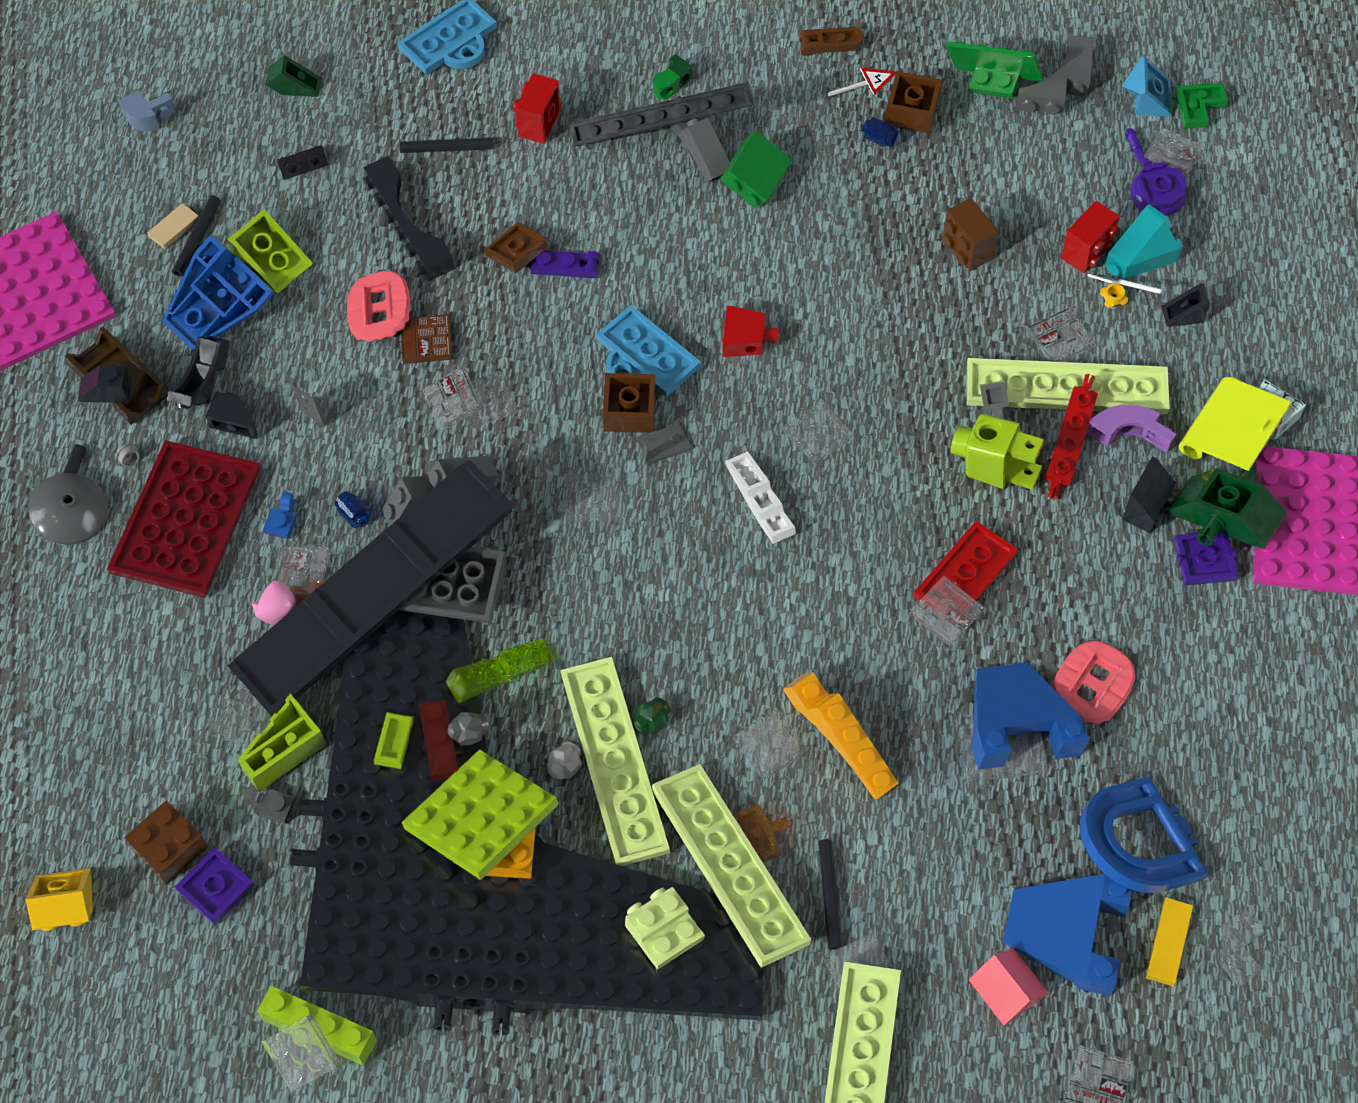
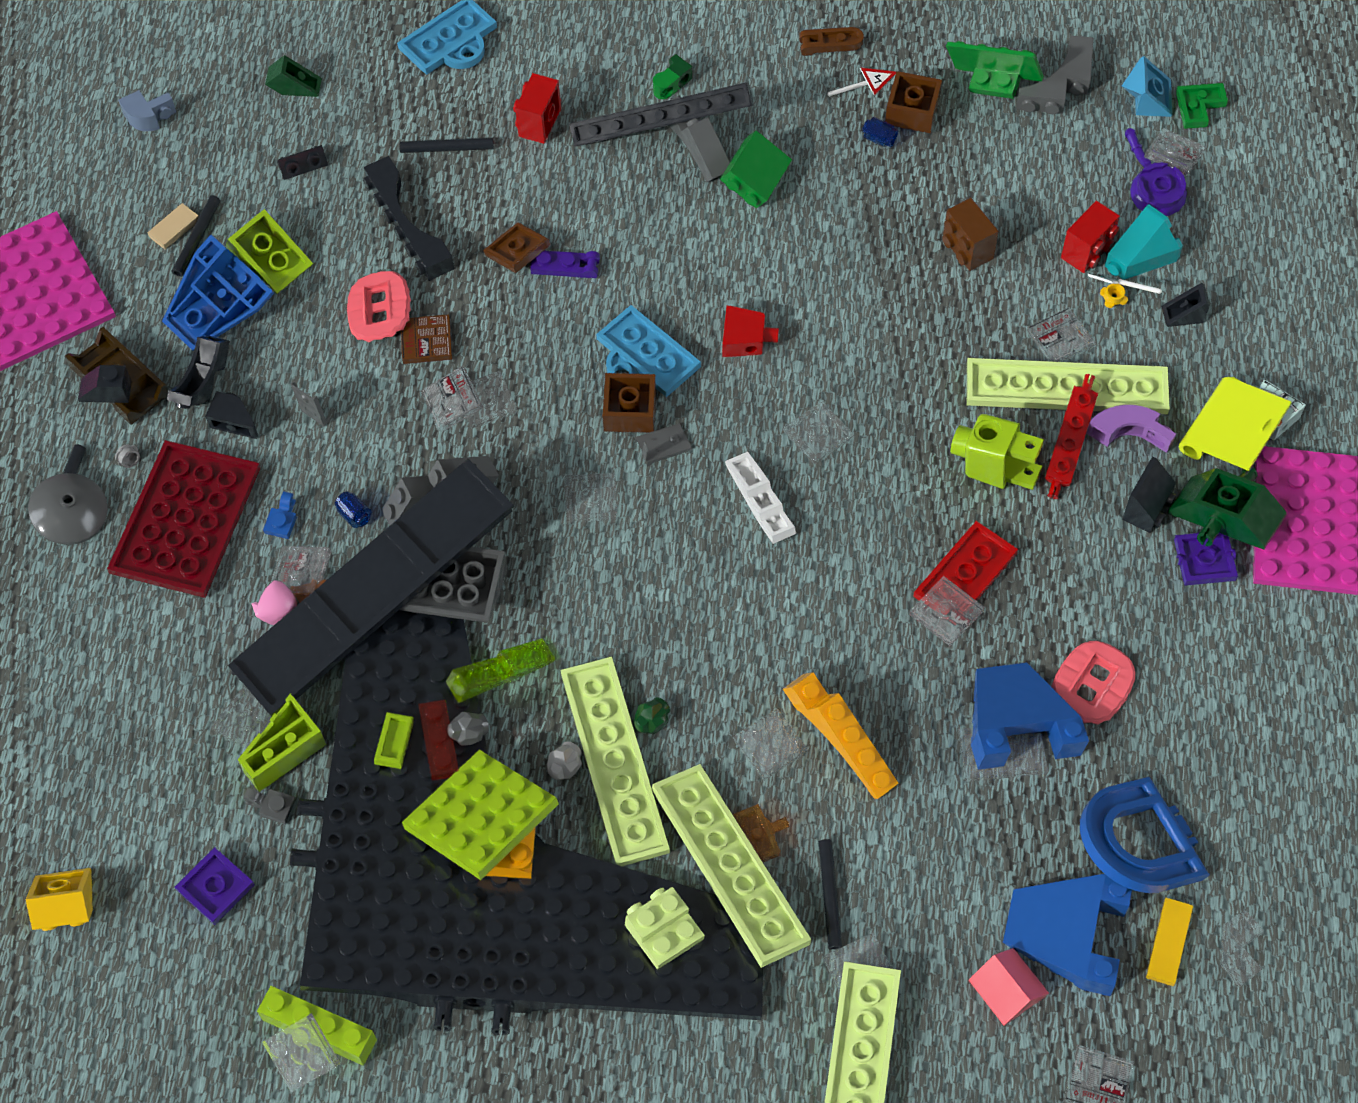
(166, 842): reddish brown brick -> none
(995, 397): dark grey plate -> none

